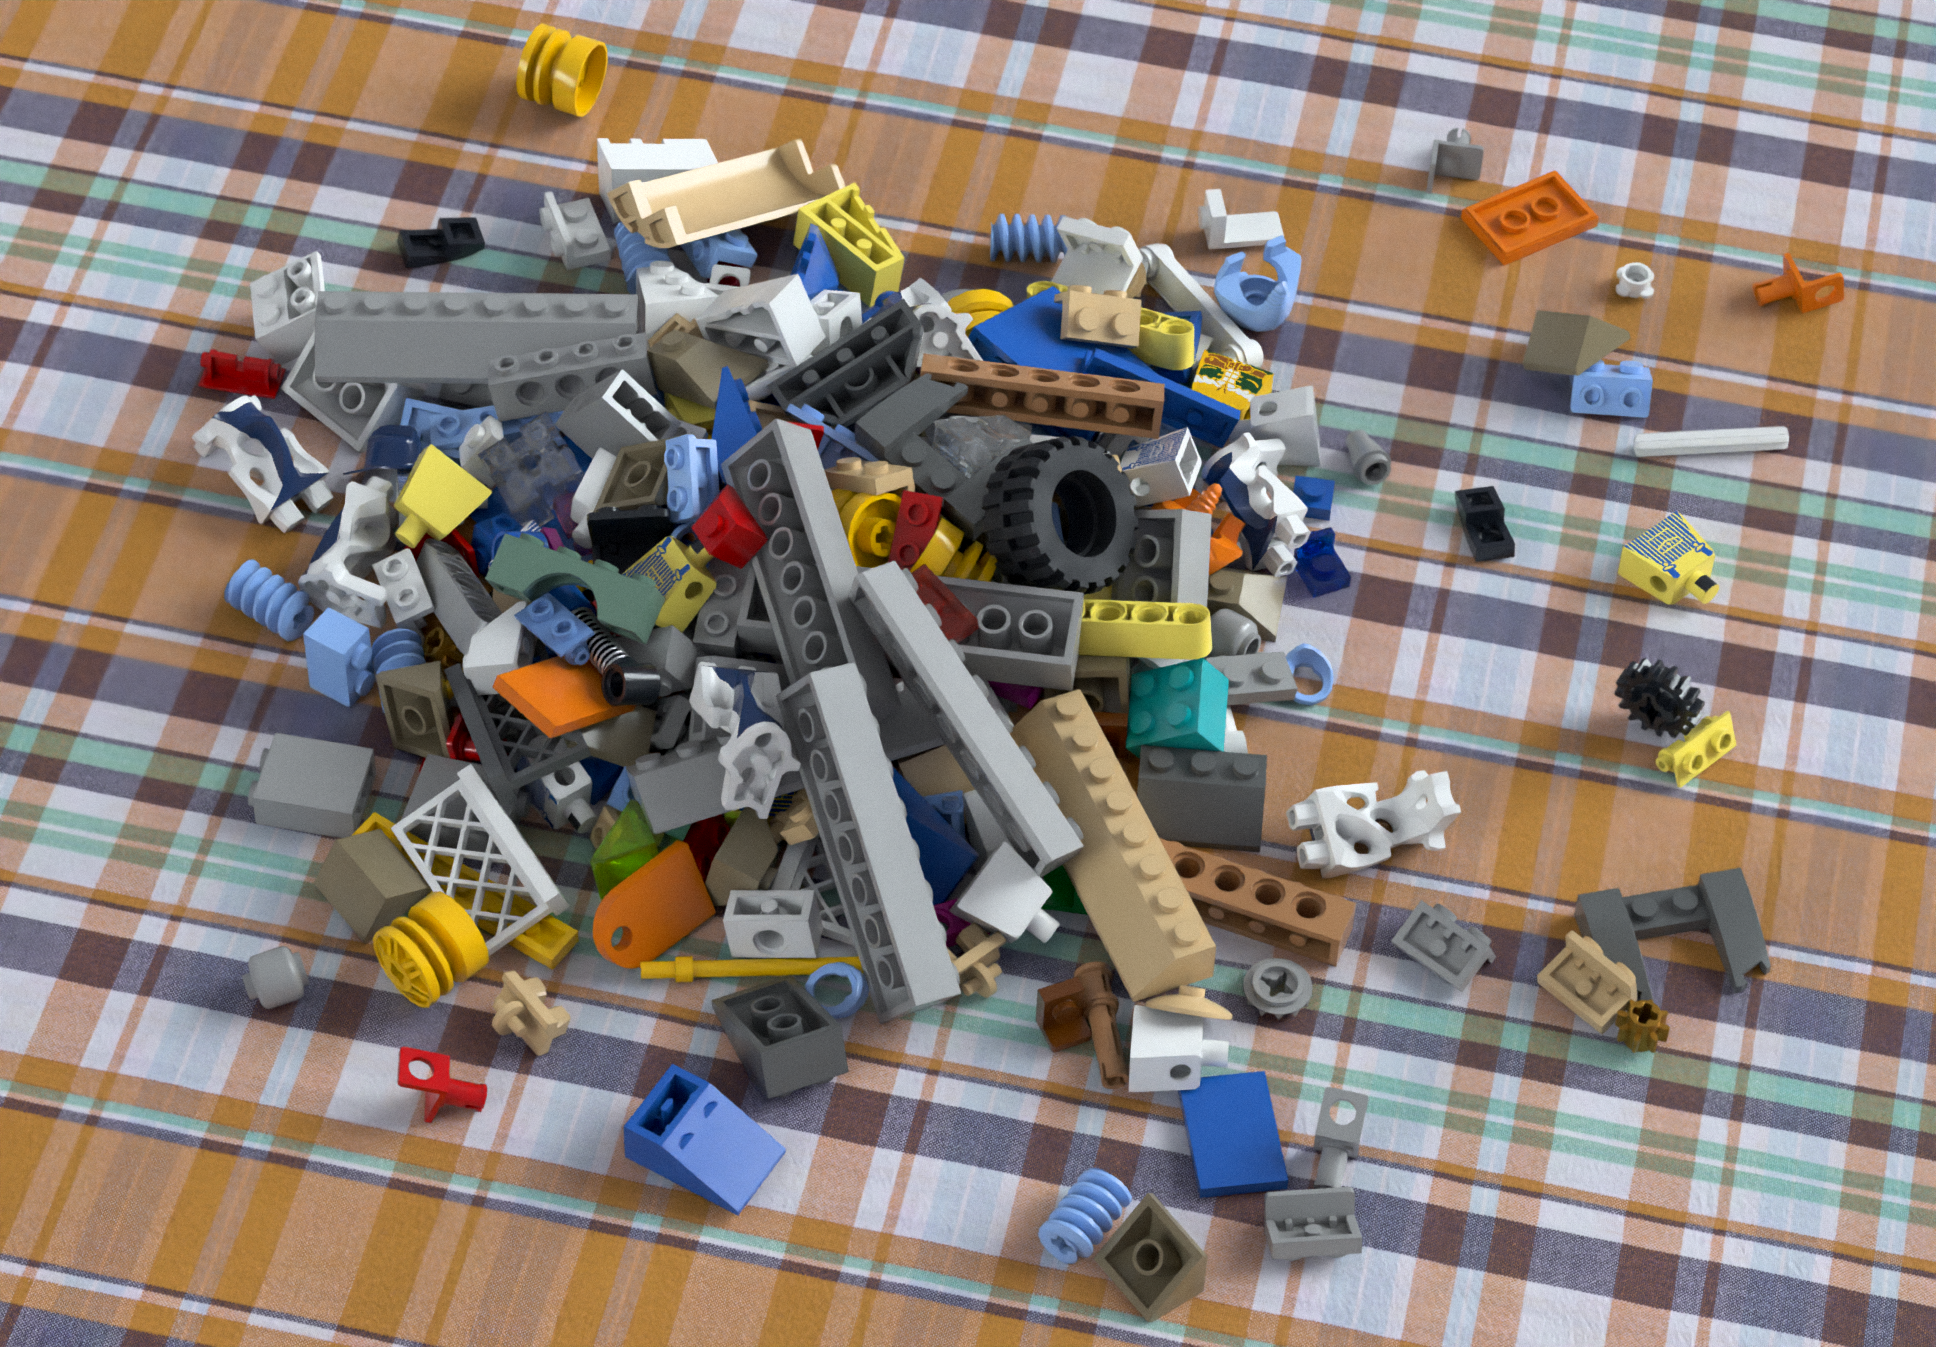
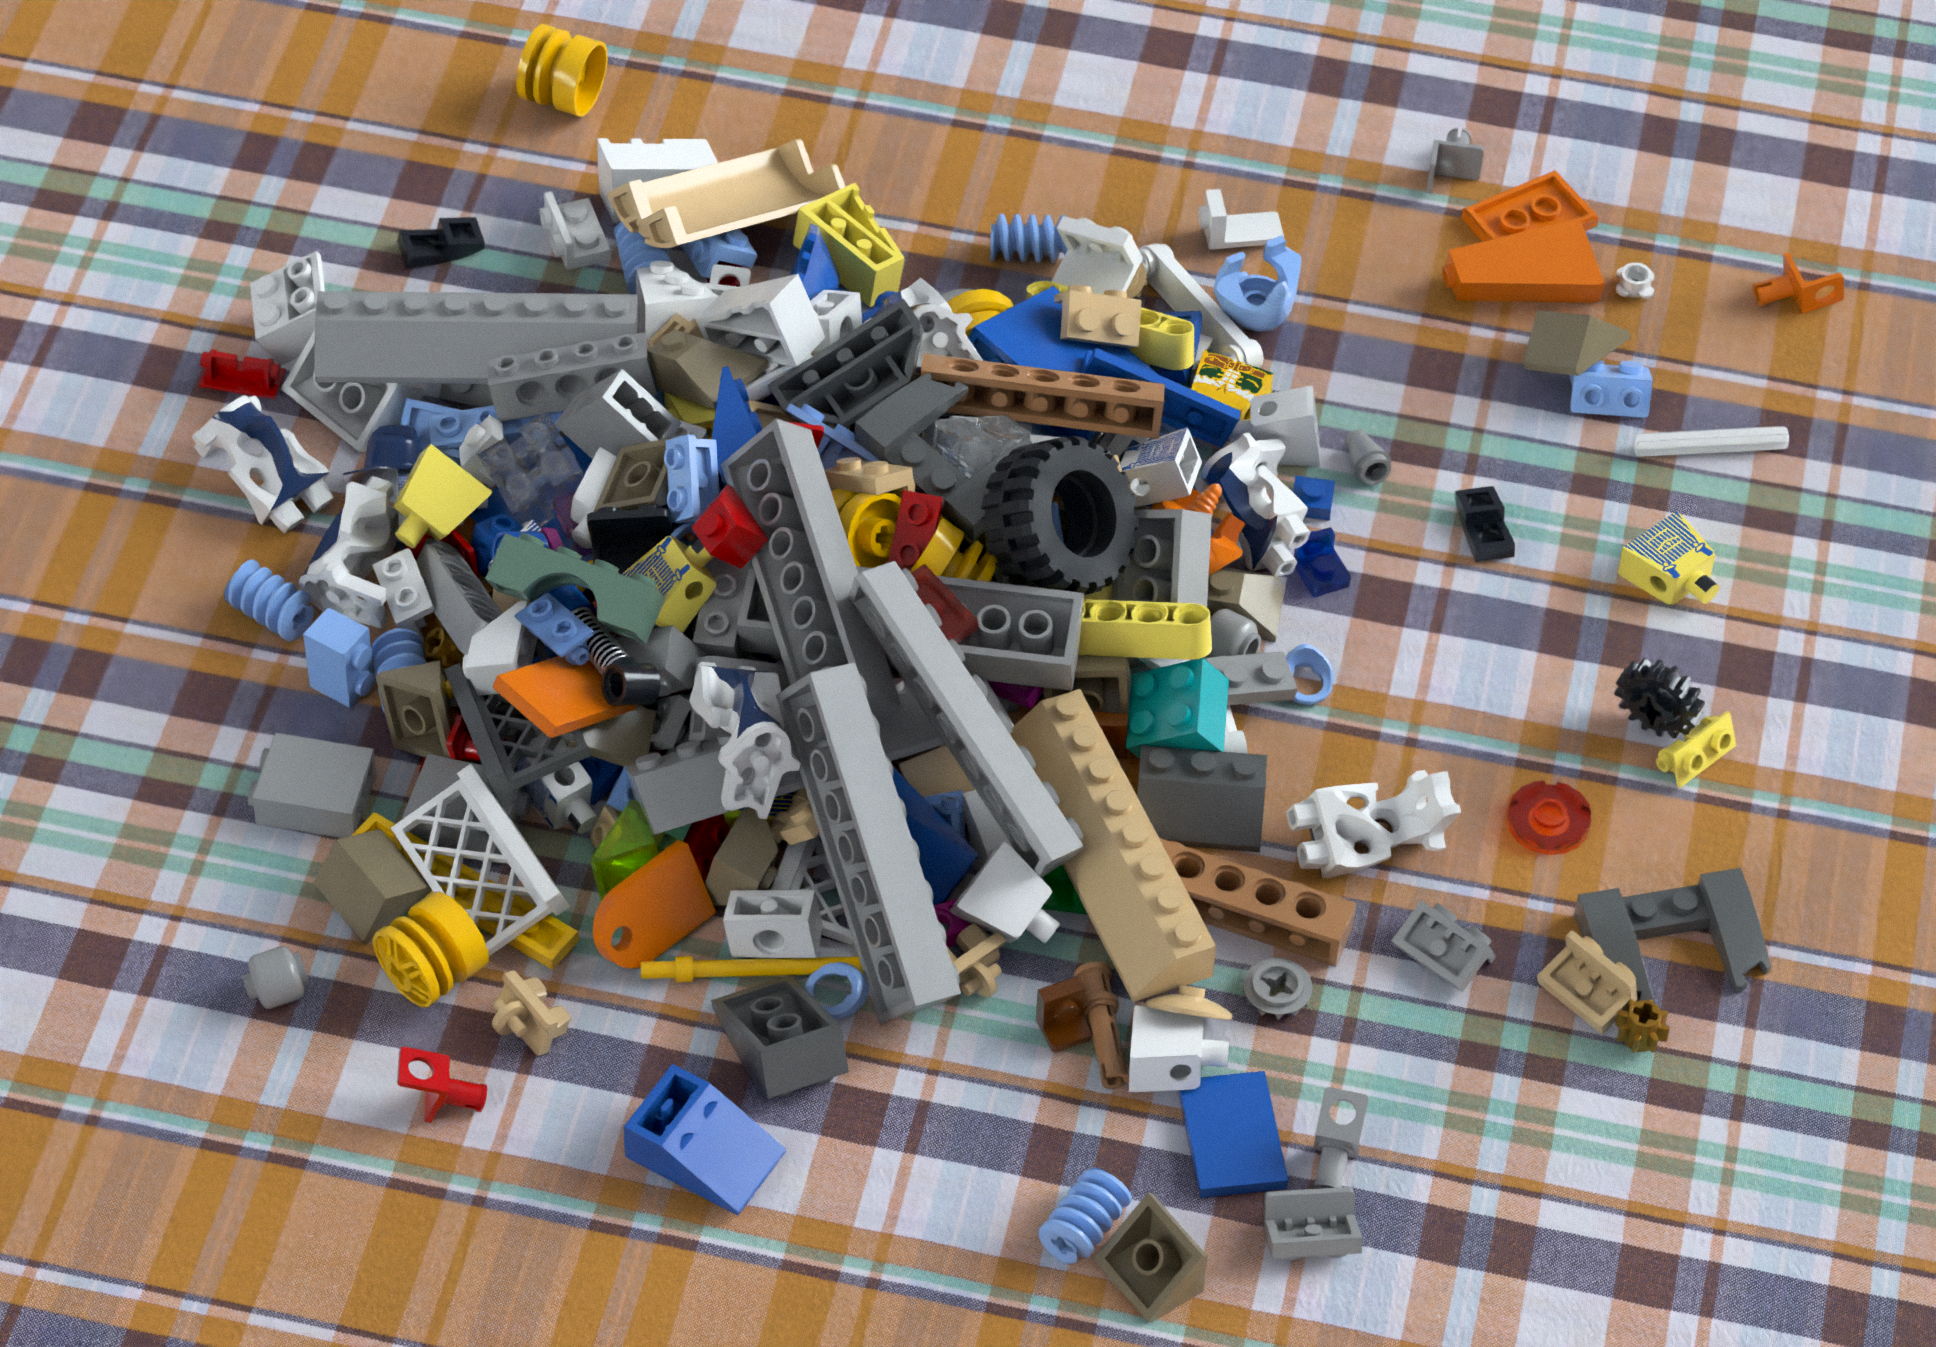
(1527, 266): none -> orange slope
(1549, 817): none -> clear red tile

